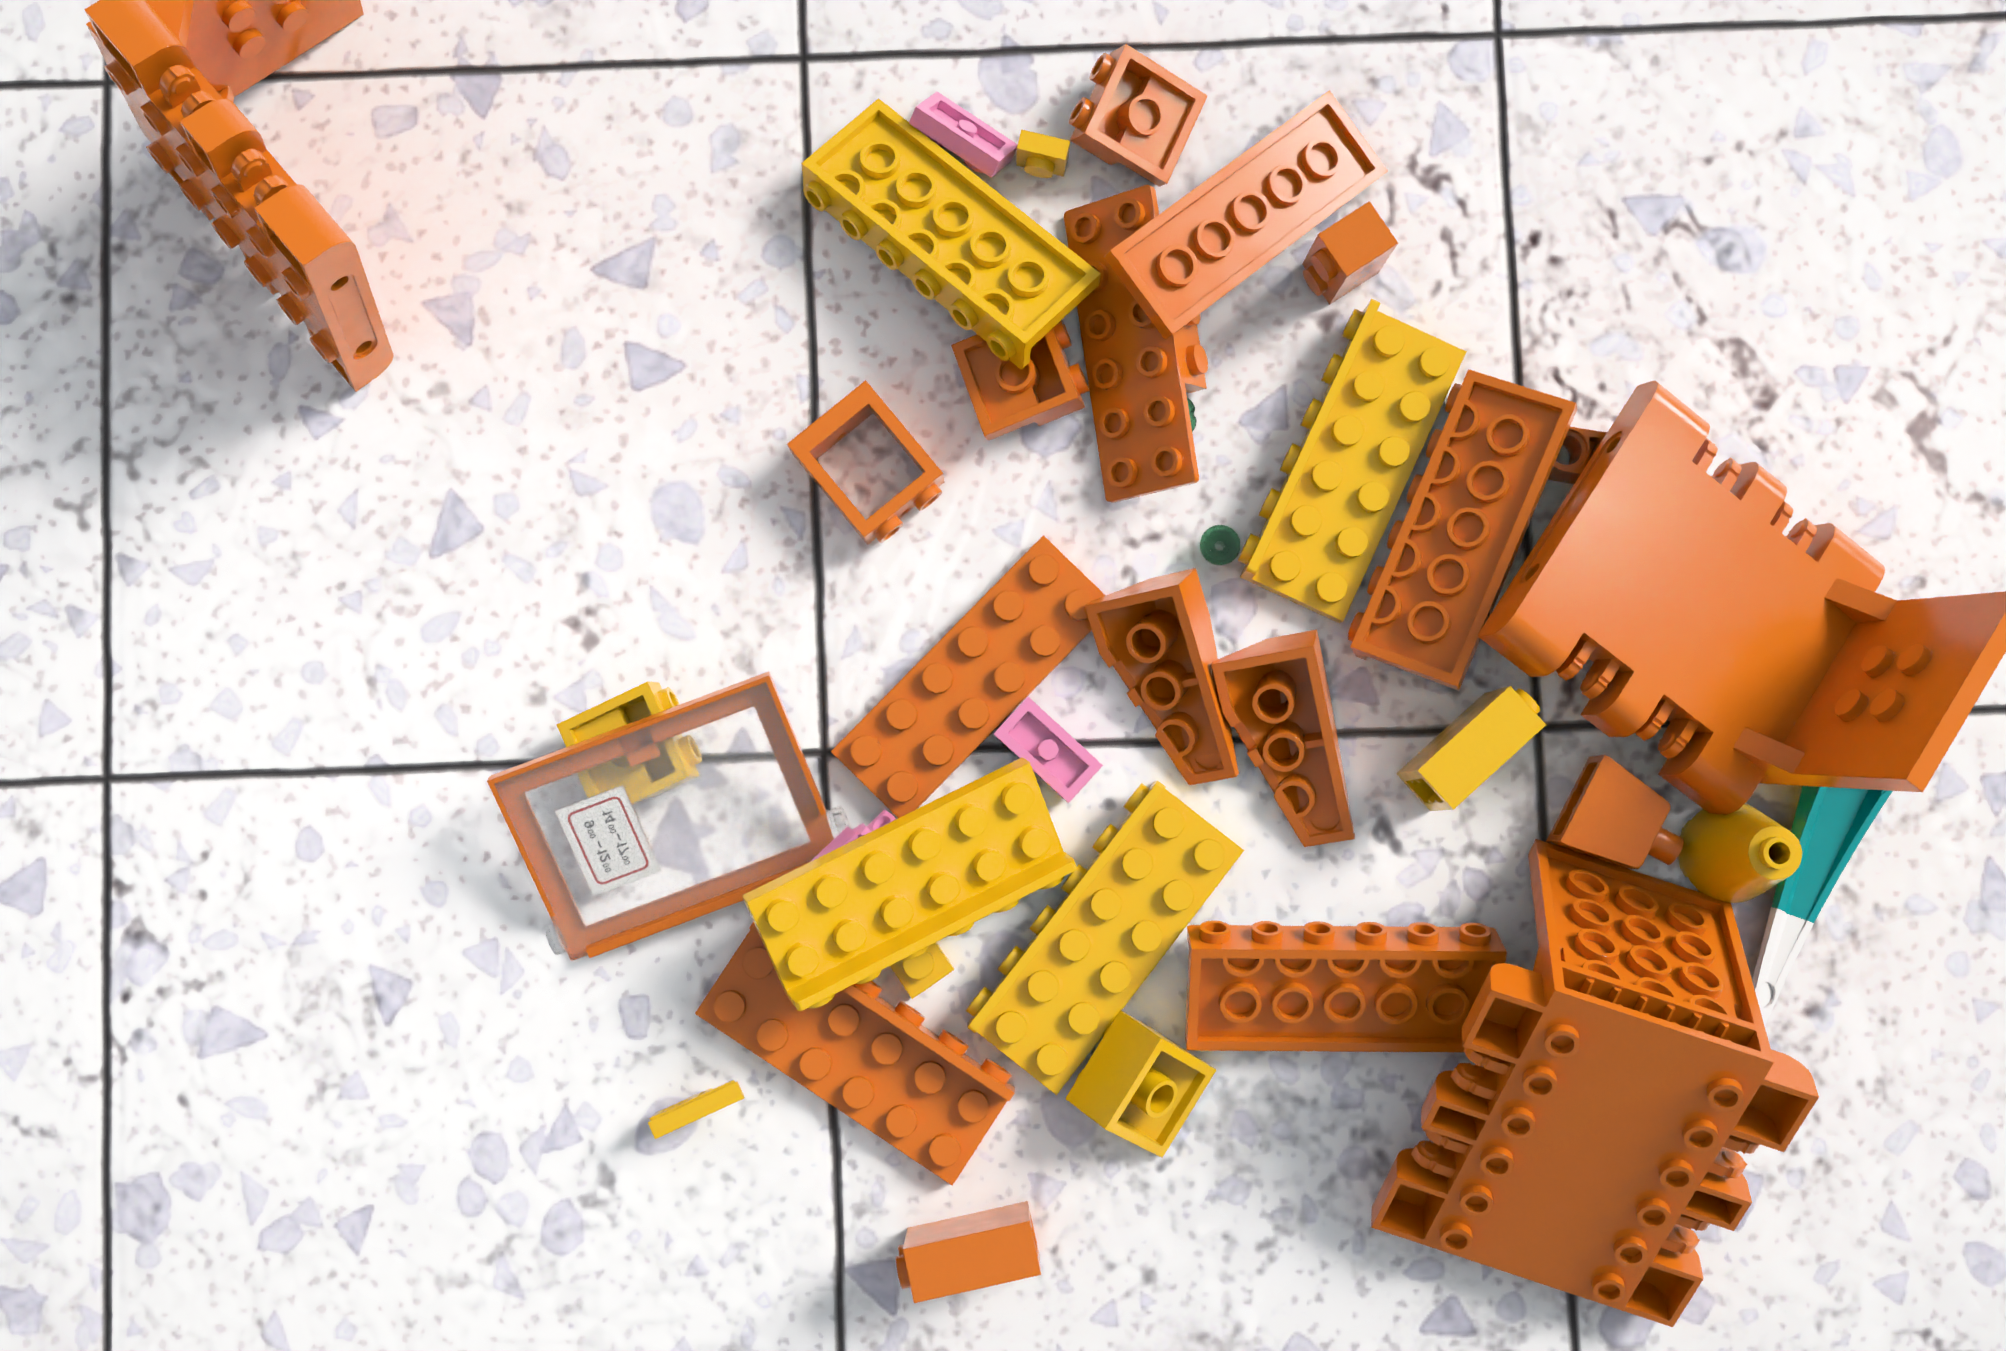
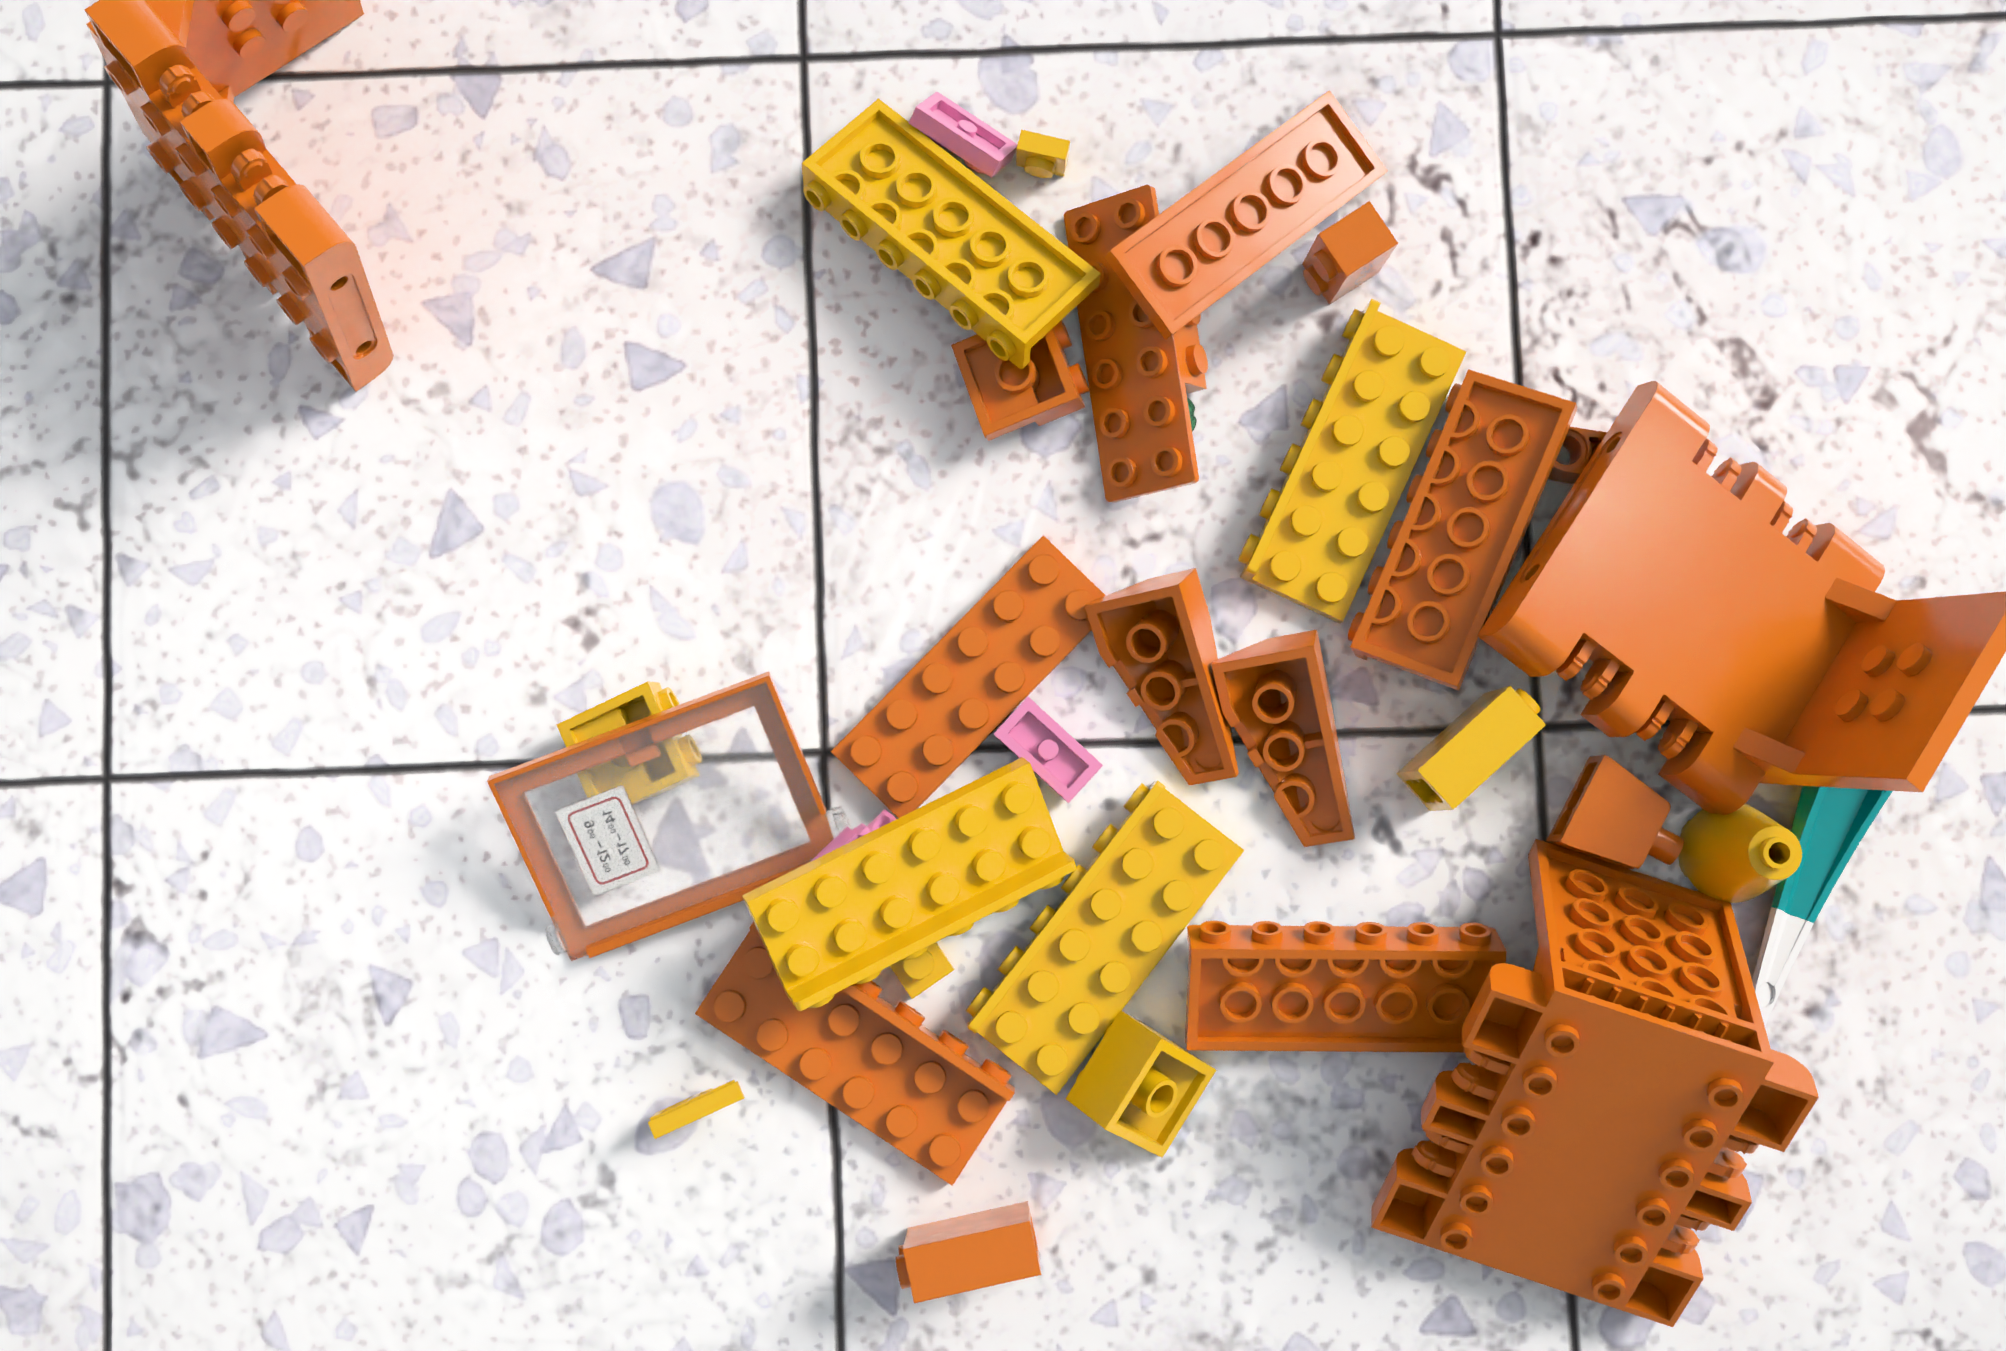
(836, 425): orange window -> none
(1136, 114): orange plate -> none
(1226, 538): clear green piece -> none

